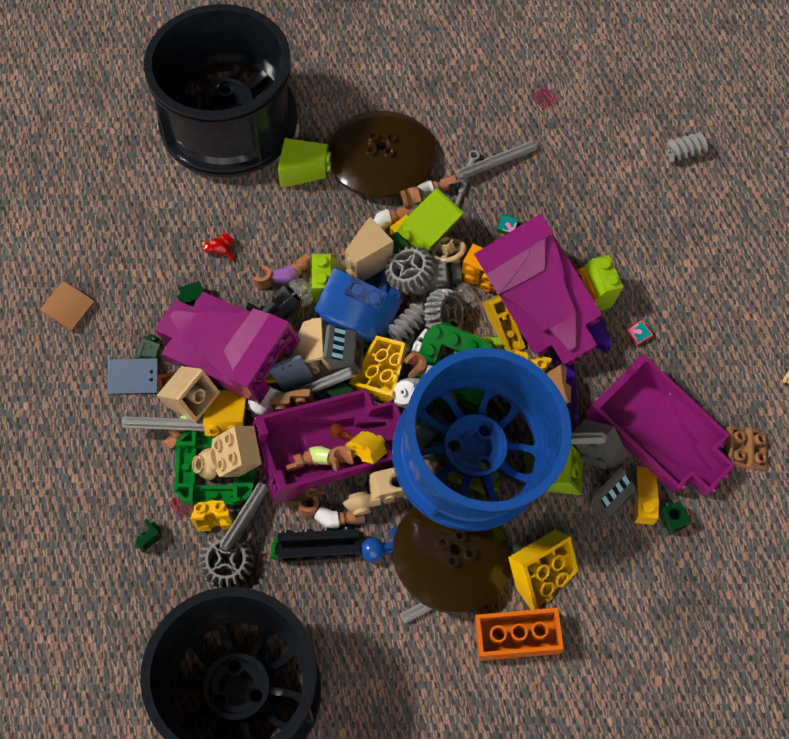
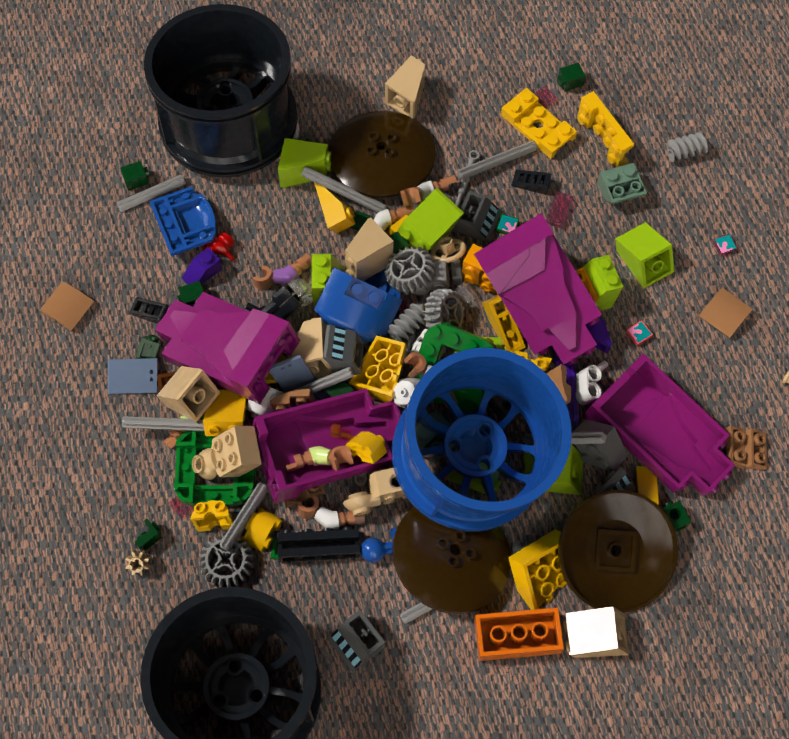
(135, 175): none -> dark green brick
(143, 561): none -> tan gear
(151, 193): none -> light grey axle
(161, 310): none -> black slope
(184, 220): none -> blue slope
(202, 267): none -> dark purple slope
(260, 529): none -> yellow cylinder
(336, 212): none -> yellow slope
(342, 189): none -> light grey axle
(356, 641): none -> dark grey slope
(360, 218): none -> dark green tile
(406, 87): none -> tan slope
(479, 217): none -> dark grey slope
(525, 111): none -> yellow piece
(534, 187): none -> black slope
(559, 209): none -> clear pink tile
(571, 77): none -> dark green brick
(586, 386): none -> white beam
(594, 113): none -> yellow piece
(596, 633): none -> slope
(621, 184): none -> sand green slope
(645, 555): none -> dark brown dish
(646, 254): none -> lime slope
(724, 245): none -> tile
(725, 312): none -> medium nougat slope

